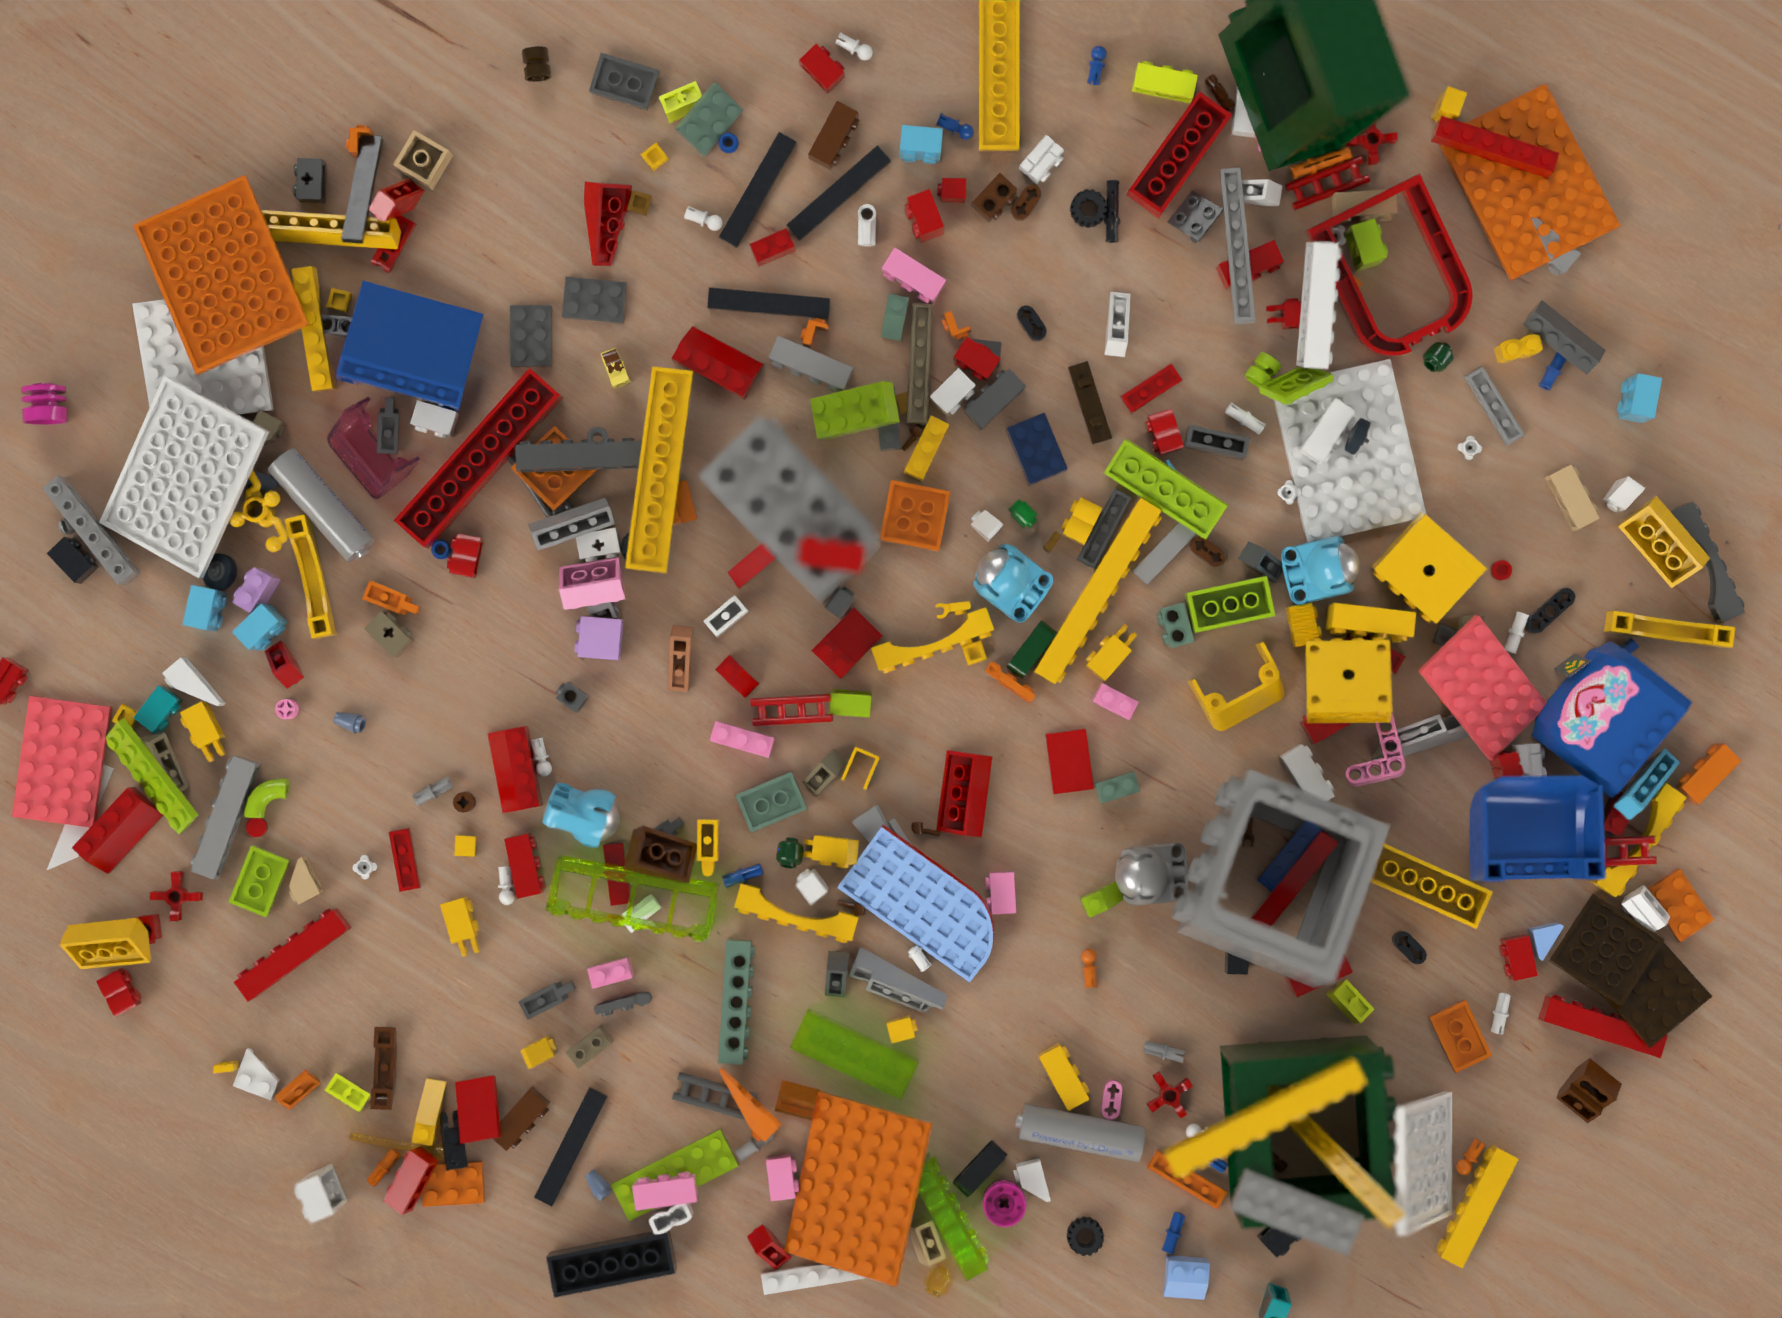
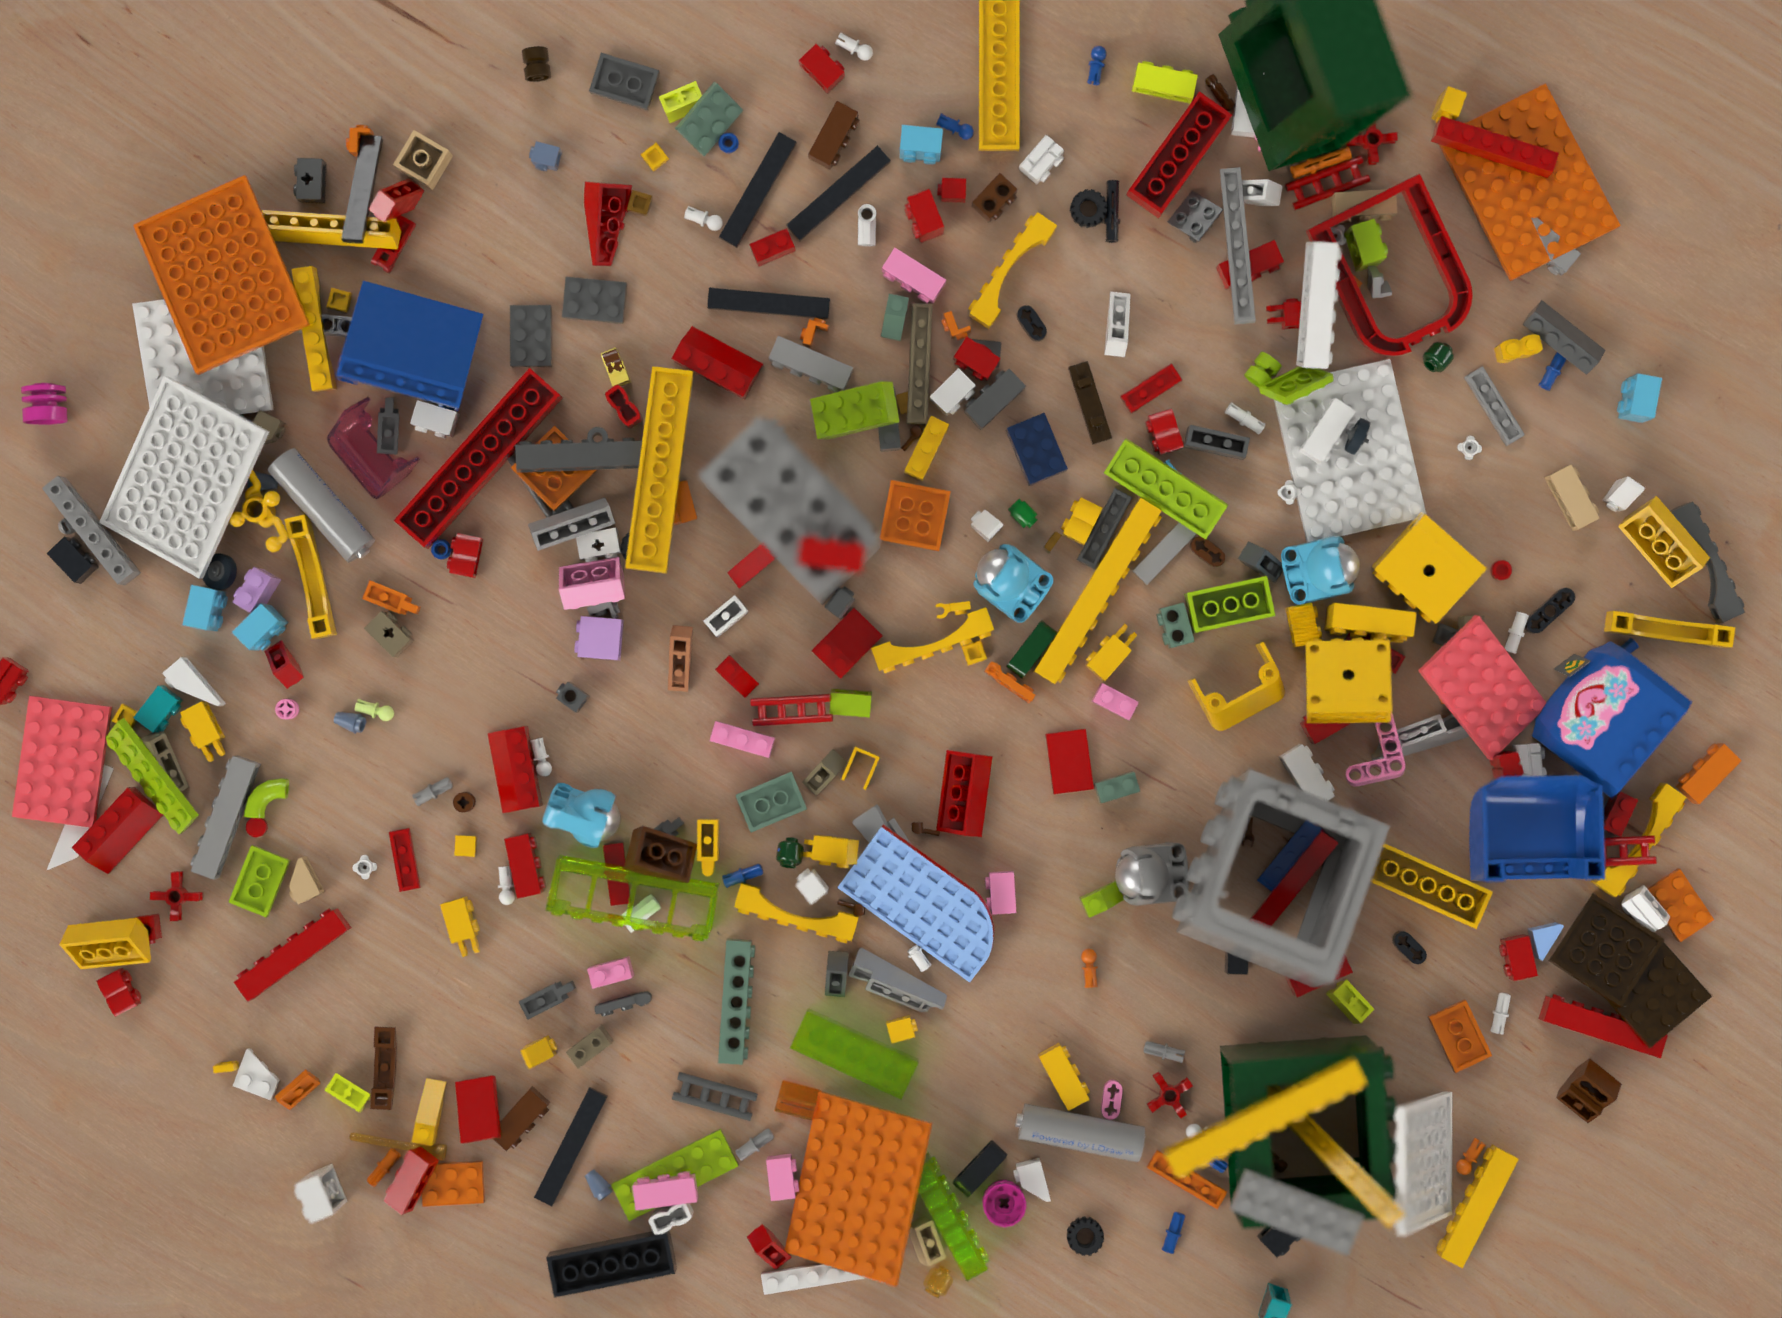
(385, 712): none -> yellowish green pin
(453, 1151): black hinge -> none
(545, 156): none -> sand blue brick
(622, 404): none -> red brick
(758, 1117): orange wedge -> none
(1022, 200): reddish brown beam -> none
(1038, 232): none -> yellow arch
(1186, 1277): light blue slope -> none
(1376, 285): none -> light grey bracket
(1646, 784): medium azure brick -> none

